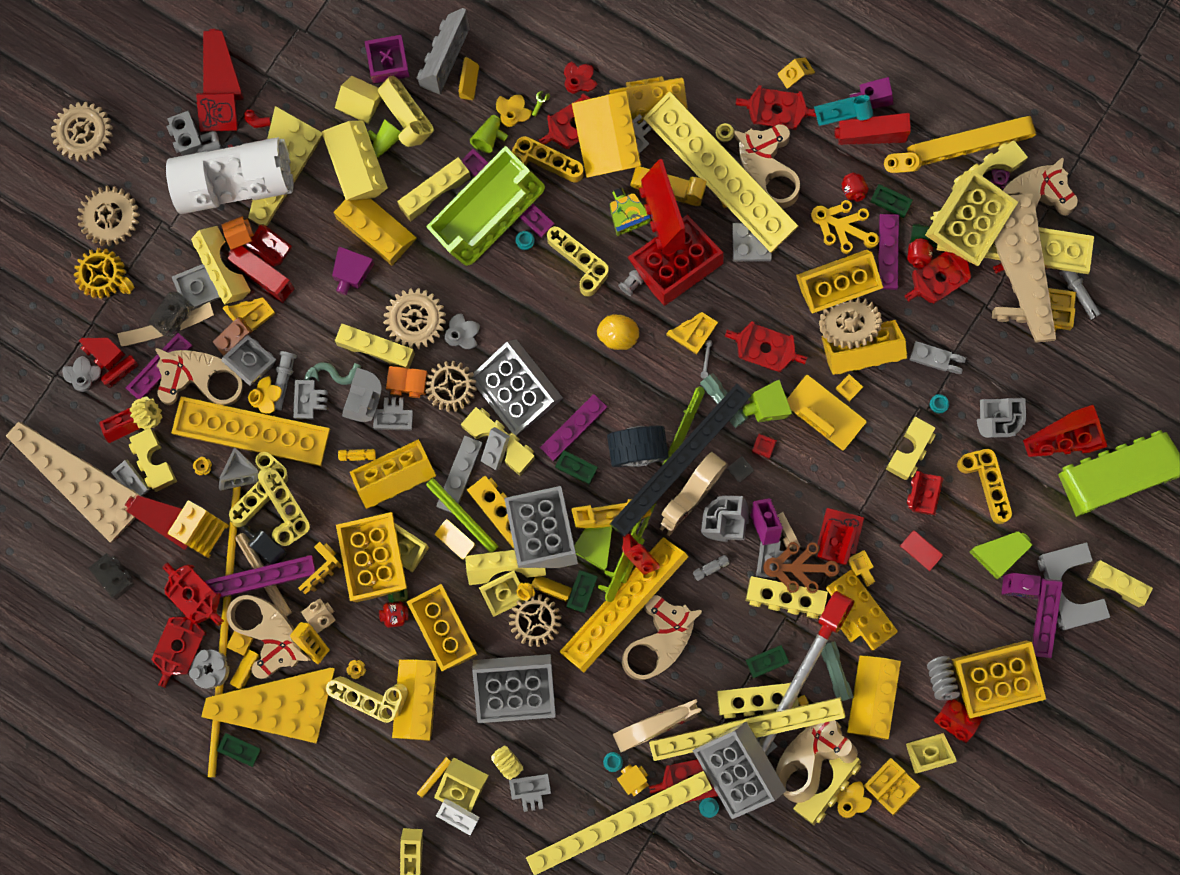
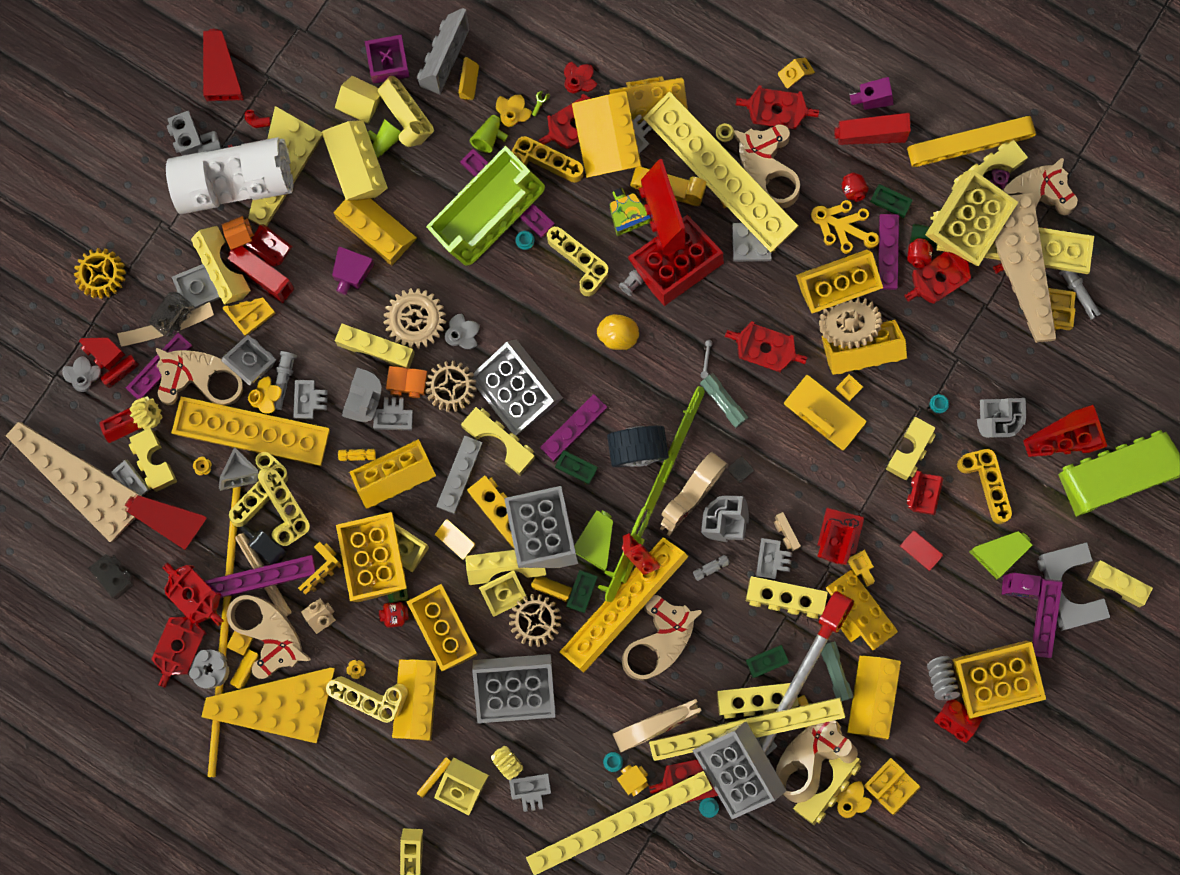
(90, 145): tan gear -> none
(96, 204): tan gear -> none
(125, 285): yellow plate -> none
(197, 528): yellow plate -> none
(217, 111): red tile -> none
(232, 335): dark orange plate -> none
(239, 750): dark green plate -> none
(300, 636): yellow slope -> none
(313, 373): sand green animal -> none
(422, 196): light yellow arch -> none
(457, 816): white plate -> none
(464, 518): lime axle -> none
(495, 448): light grey plate -> none
(525, 590): yellow plate -> none
(598, 517): yellow slope -> none
(680, 460): black plate -> none
(693, 332): yellow wing -> none
(764, 446): red tile -> none
(766, 521): magenta brick -> none
(768, 403): lime torso -> none
(798, 568): dark orange plant -> none
(844, 109): teal plate -> none
(901, 162): yellow plate -> none
(930, 753): light yellow slope -> none
(935, 357): light grey hinge -> none
(1003, 314): tan plate -> none

